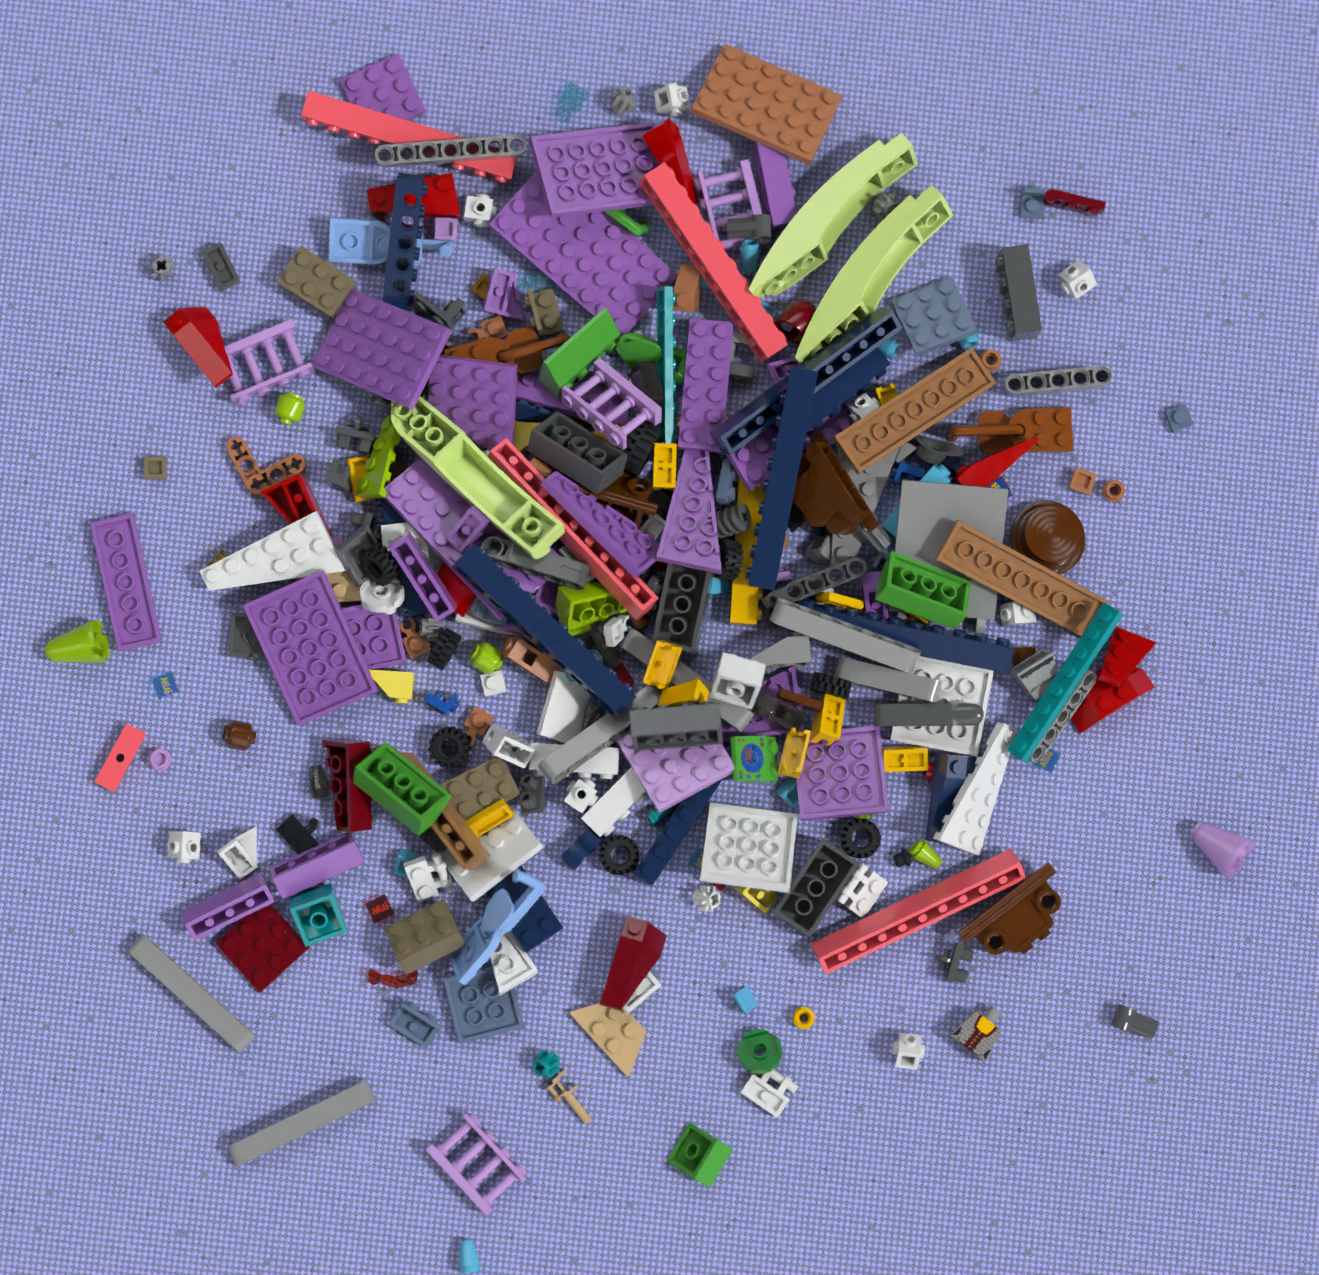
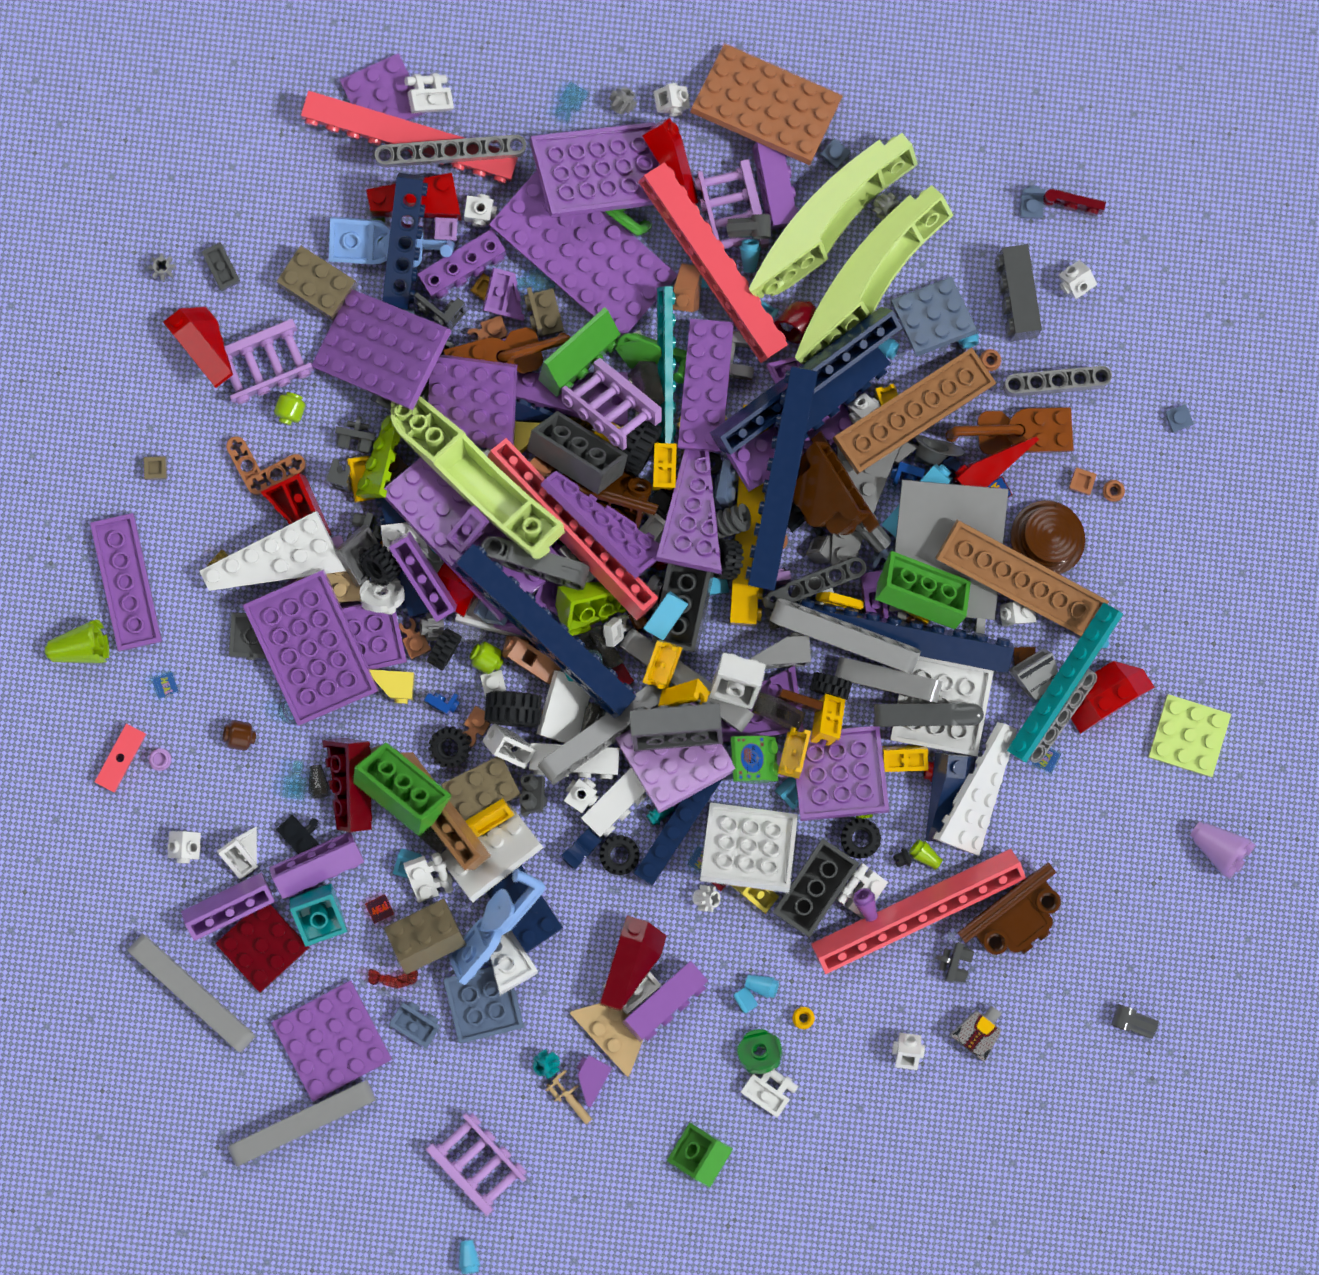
(285, 712): none -> clear light blue tile
(295, 785): none -> clear light blue plate
(331, 1041): none -> medium lavender plate
(429, 100): none -> white plate
(462, 264): none -> medium lavender brick
(512, 708): none -> black tyre
(592, 1077): none -> medium lavender slope
(665, 1001): none -> medium lavender brick
(666, 616): none -> medium azure slope
(762, 985): none -> medium azure cone
(835, 153): none -> sand blue plate
(865, 902): none -> medium lavender cone
(1123, 656): red wing -> none
(1189, 735): none -> yellowish green plate

